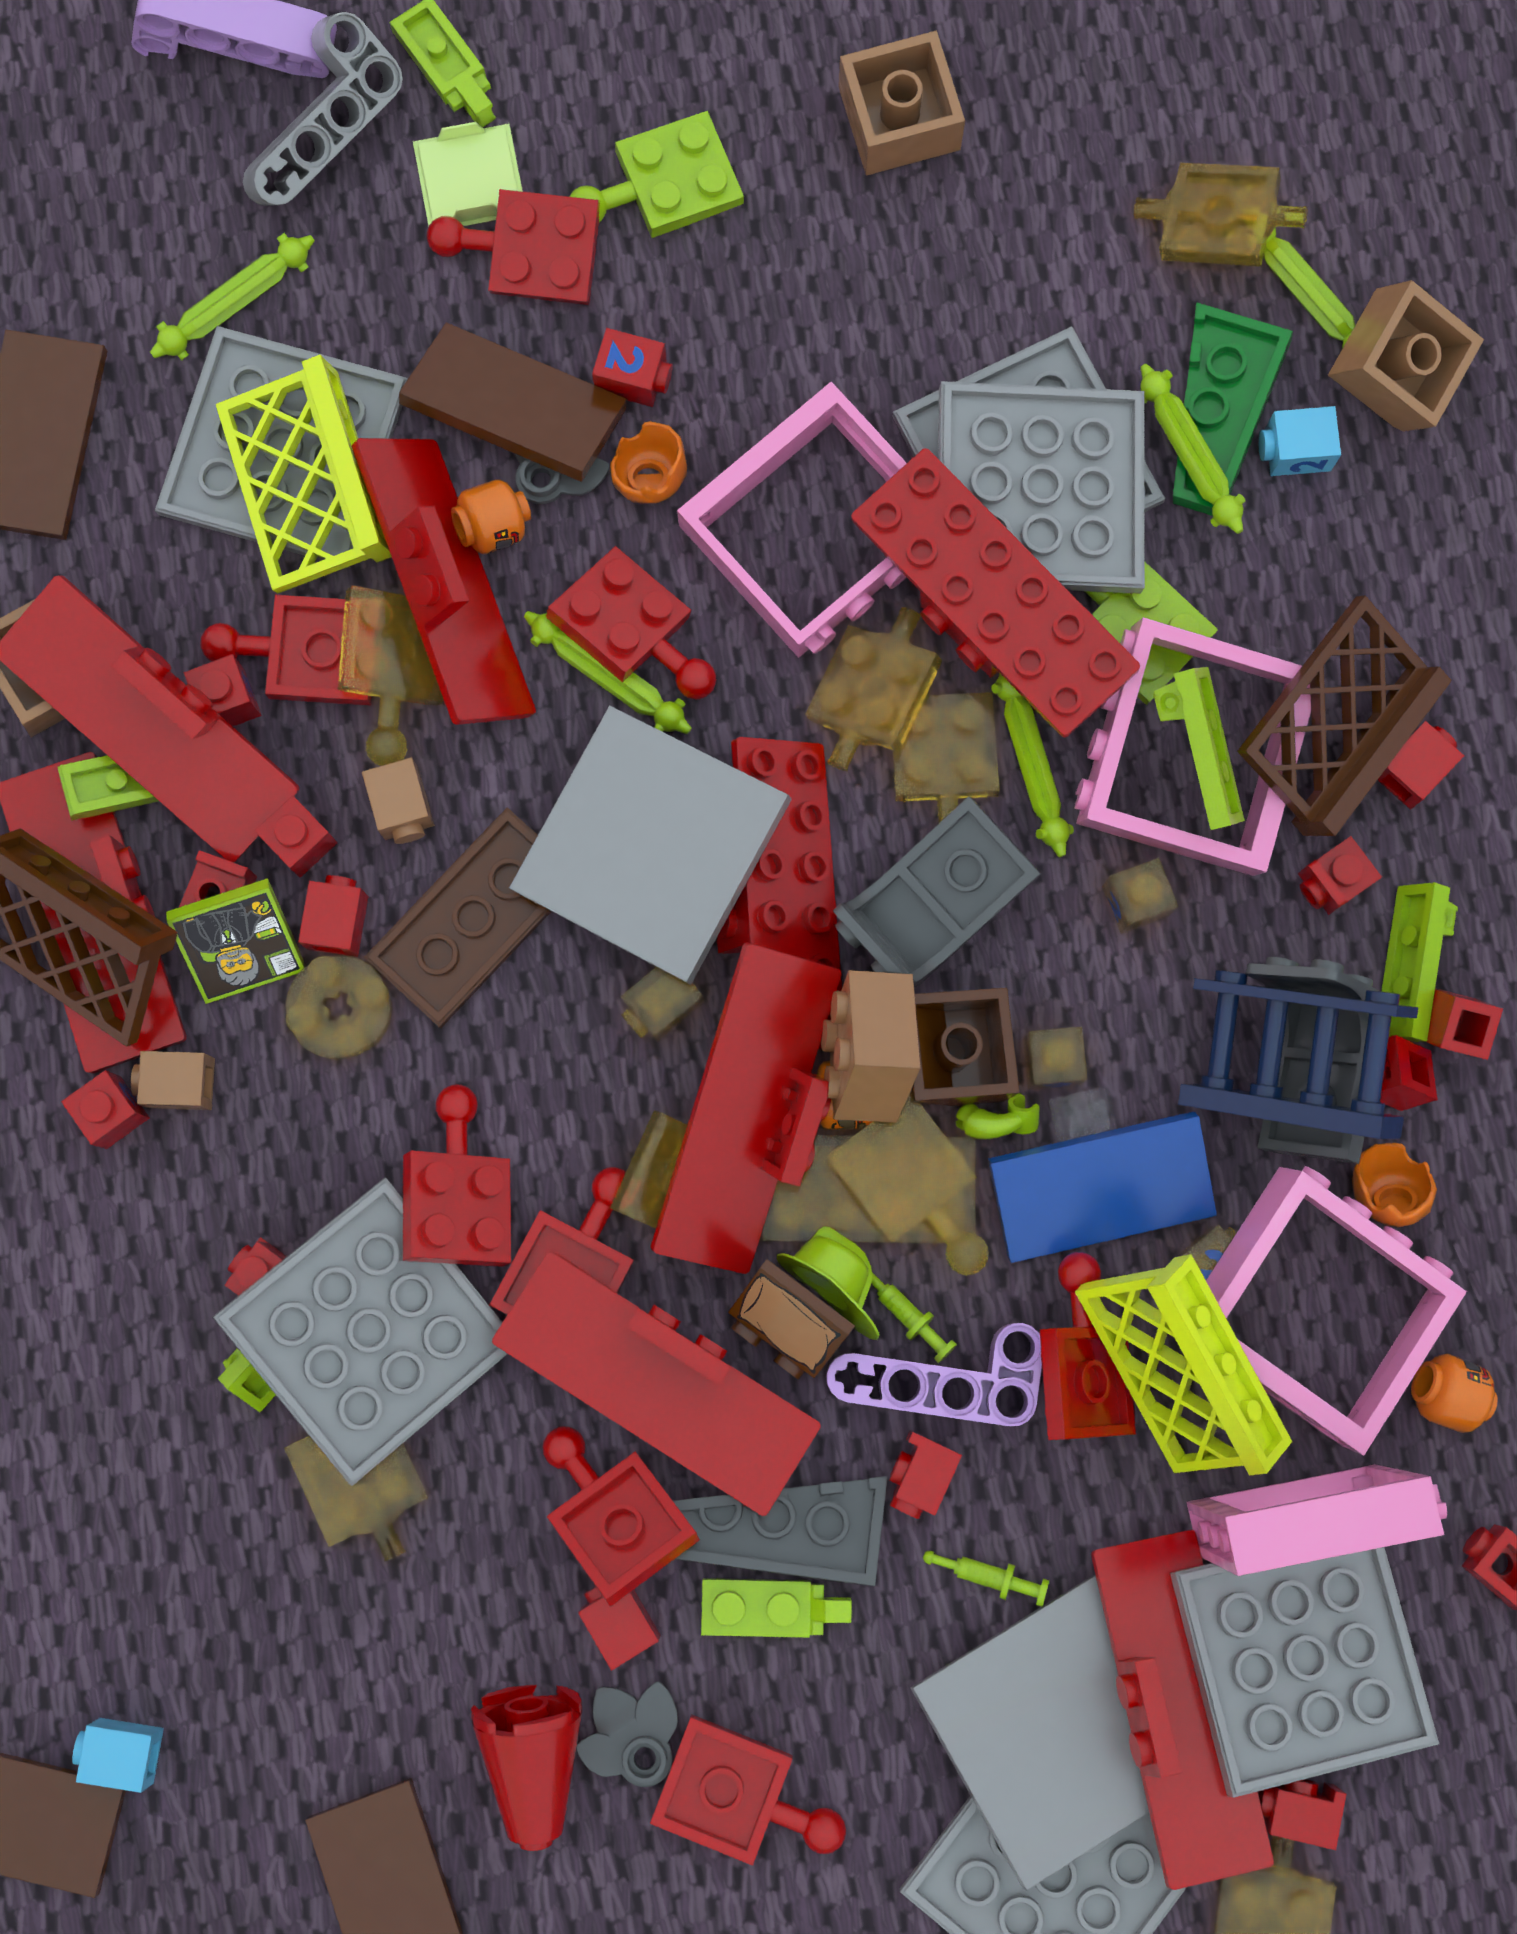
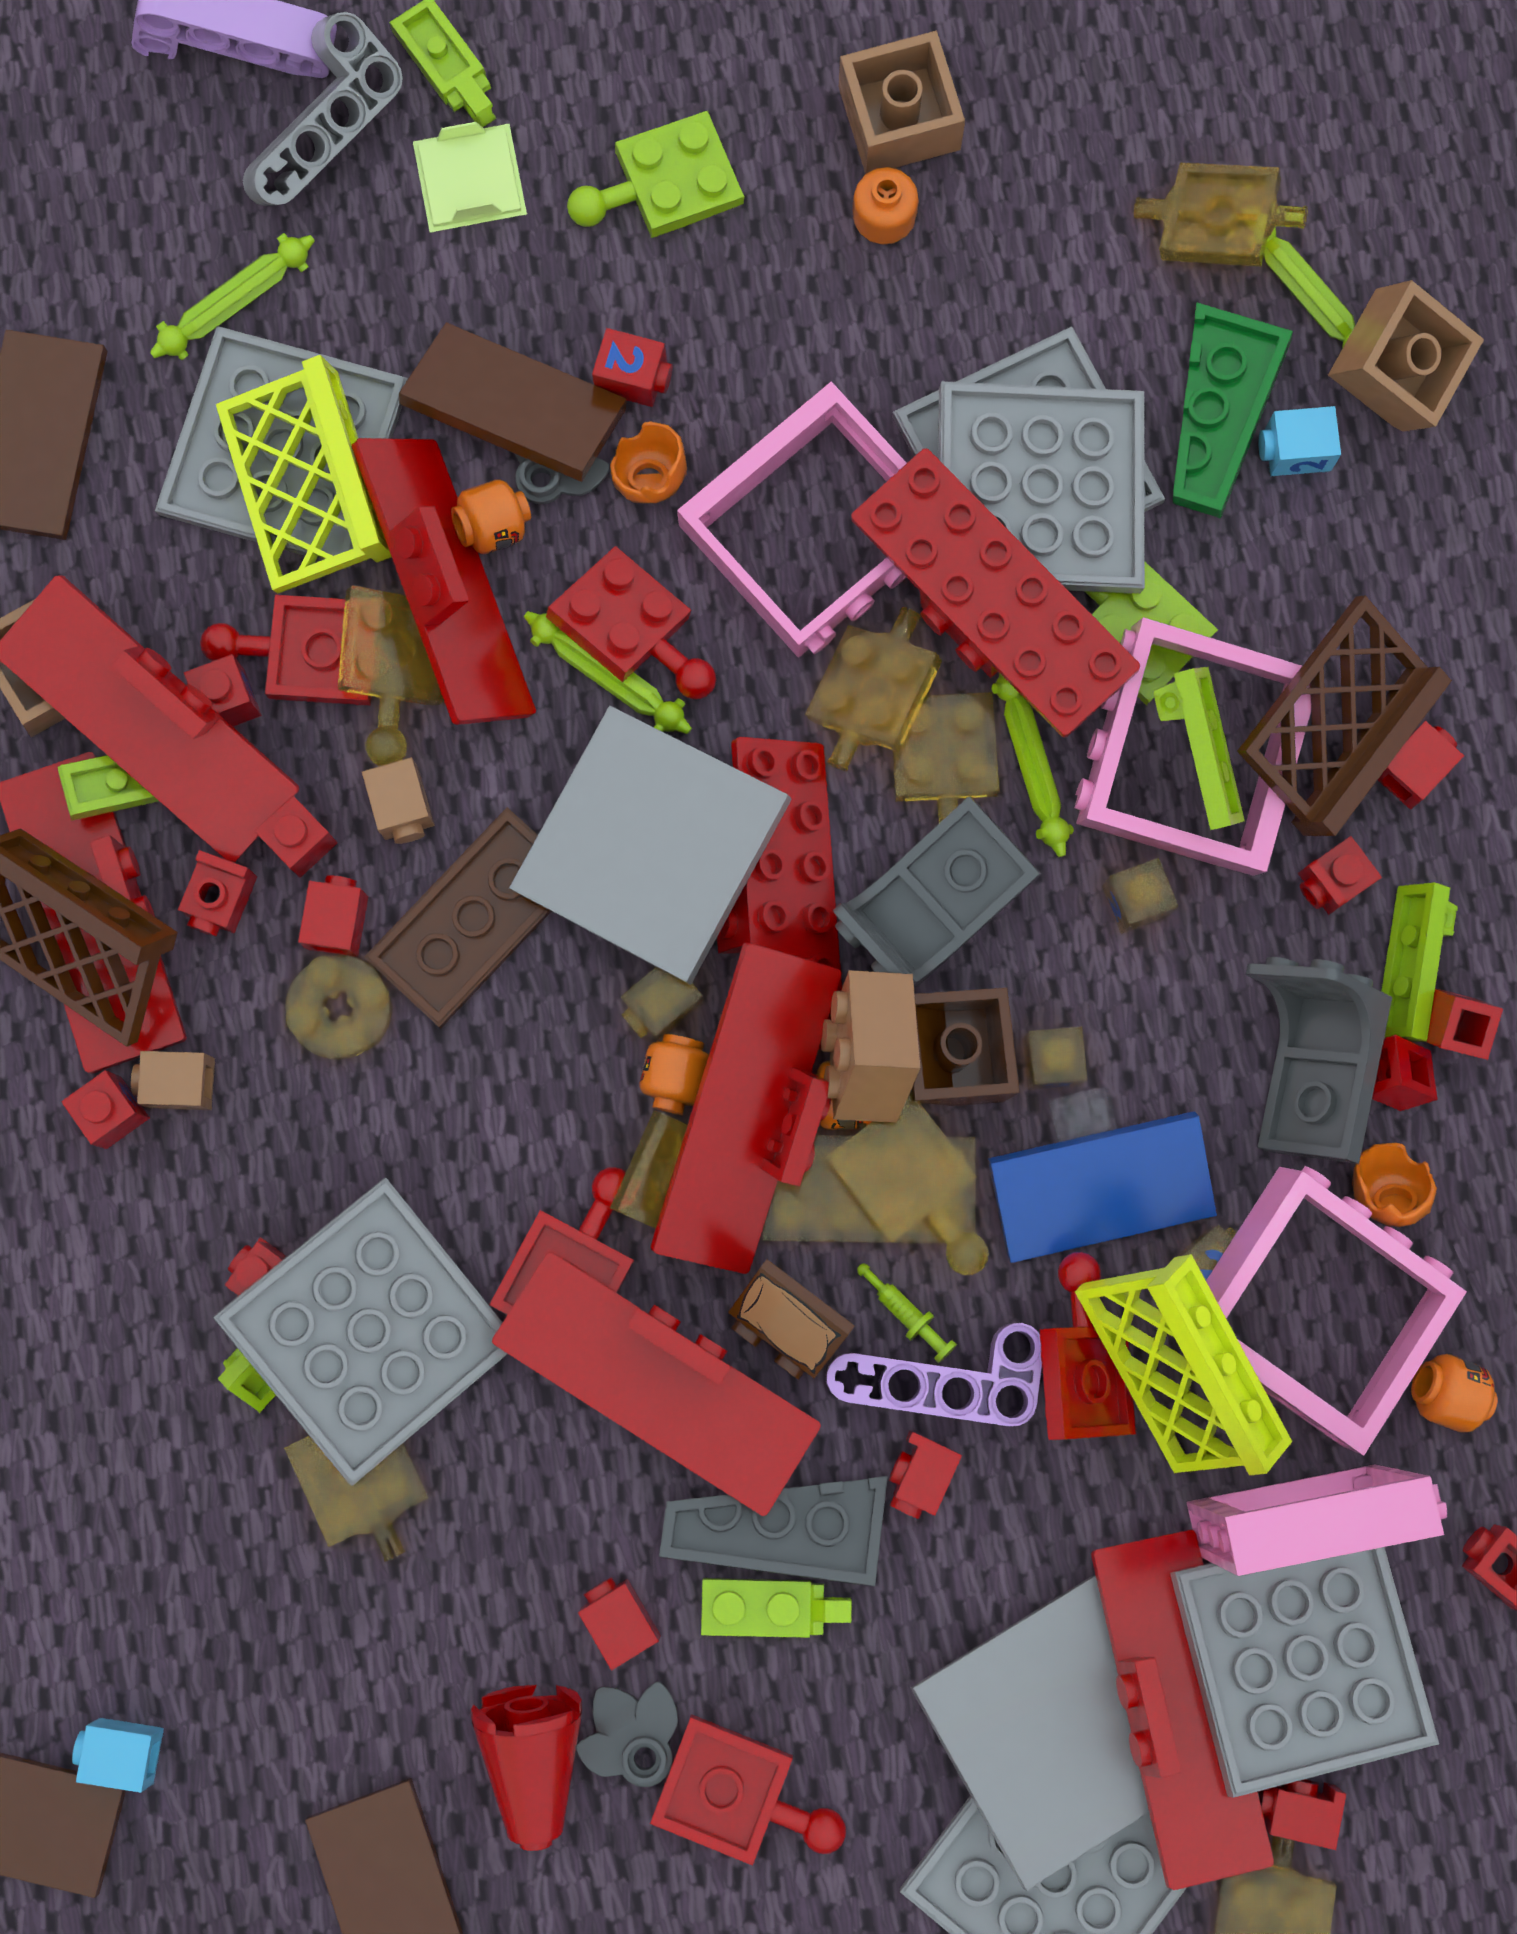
(236, 941): tile -> none
(454, 1200): red plate -> none
(538, 246): red plate -> none
(618, 1523): red plate -> none
(673, 1072): none -> orange head
(837, 1273): lime piece -> none
(885, 205): none -> orange head
(987, 1125): lime arm -> none
(990, 1576): lime piece -> none
(1192, 449): lime wheel -> none
(1315, 1104): dark blue fence -> none

